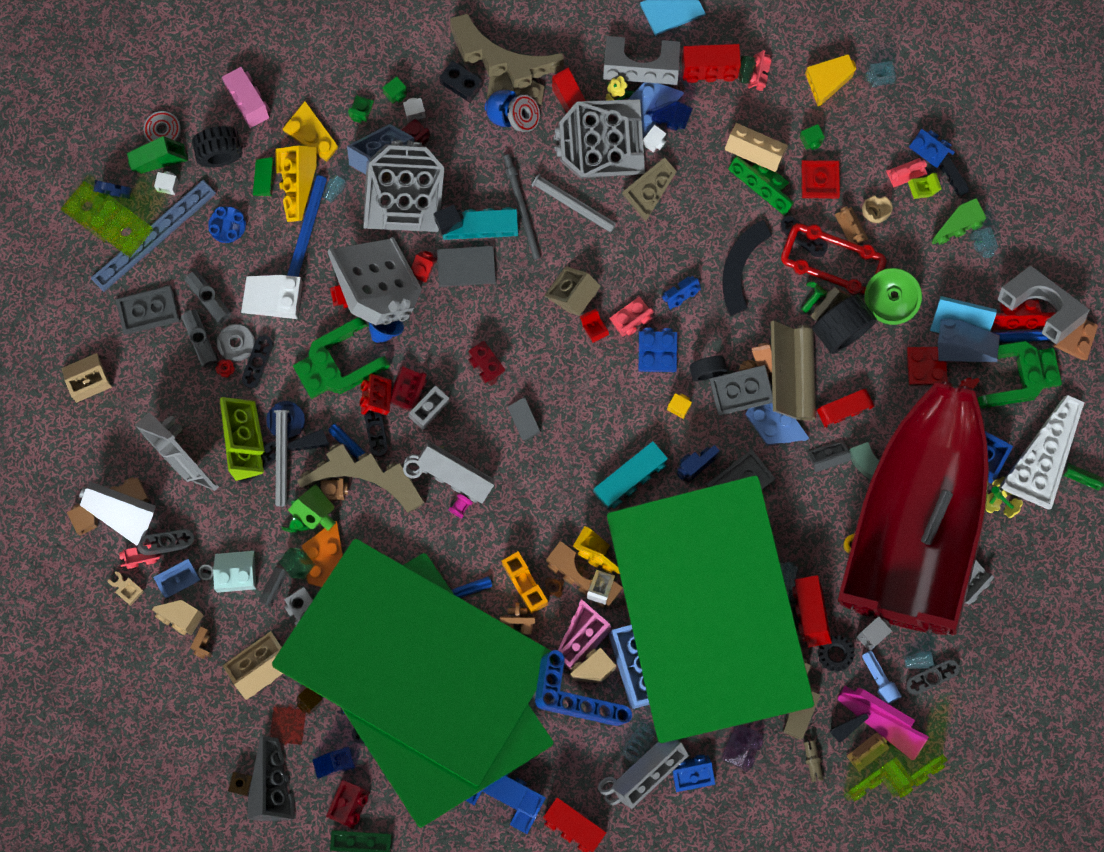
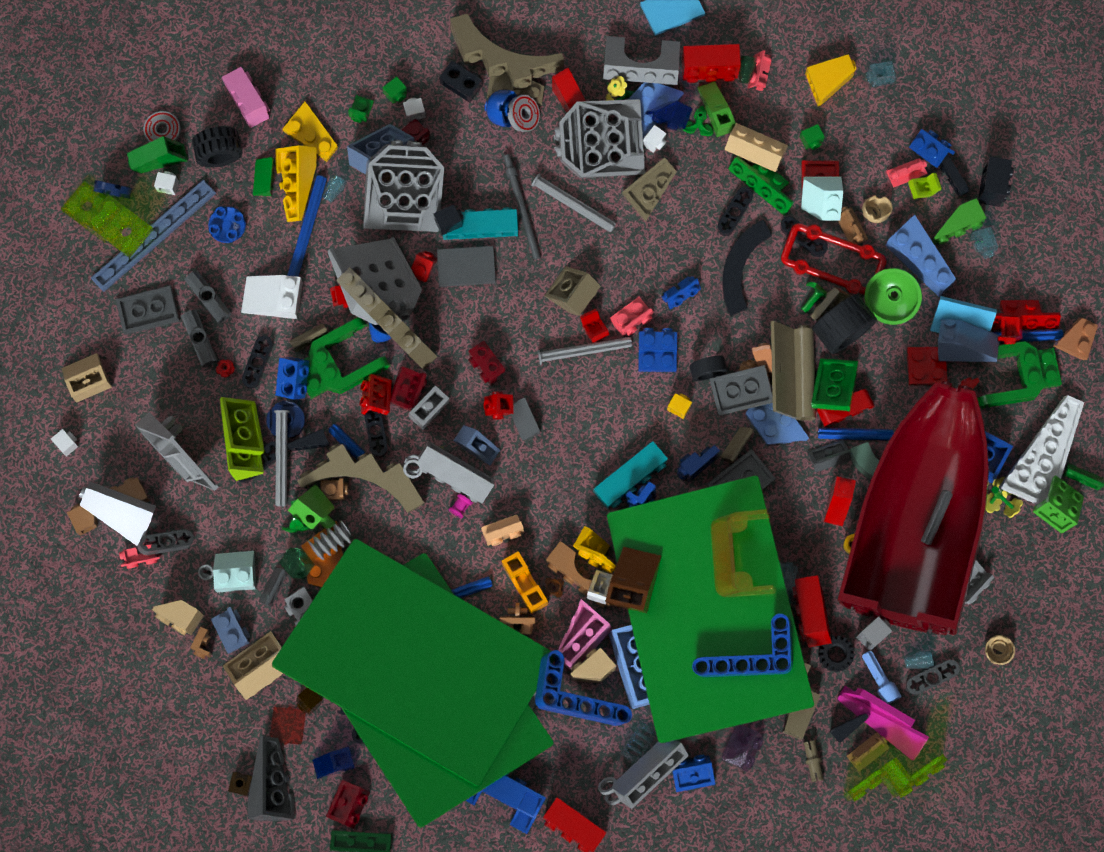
(65, 442): none -> white plate
(126, 590): tan plate -> none
(177, 578): medium blue hinge -> none
(230, 630): none -> sand blue bracket
(235, 353): light grey tile -> none
(292, 378): none -> blue brick
(308, 337): none -> dark tan slope
(330, 540): none -> light grey piece
(386, 318): none -> dark tan arch
(476, 444): none -> sand blue slope
(498, 405): none -> red brick
(503, 529): none -> light nougat bracket
(584, 349): none -> light grey axle
(633, 580): none -> reddish brown slope
(646, 495): none -> blue bracket
(700, 116): none -> green plant
(717, 109): none -> bright green slope
(727, 581): none -> clear yellow windscreen
(737, 444): none -> dark tan slope
(746, 203): none -> black beam
(753, 660): none -> blue beam
(822, 197): none -> light aqua slope
(835, 384): none -> green plate
(839, 500): none -> red slope
(855, 434): none -> blue axle
(921, 256): none -> medium blue wedge
(995, 181): none -> black brick
(1002, 644): none -> tan hair
(1010, 329): none -> red bracket
(1033, 284): light grey arch -> none
(1061, 506): none -> bright green bracket

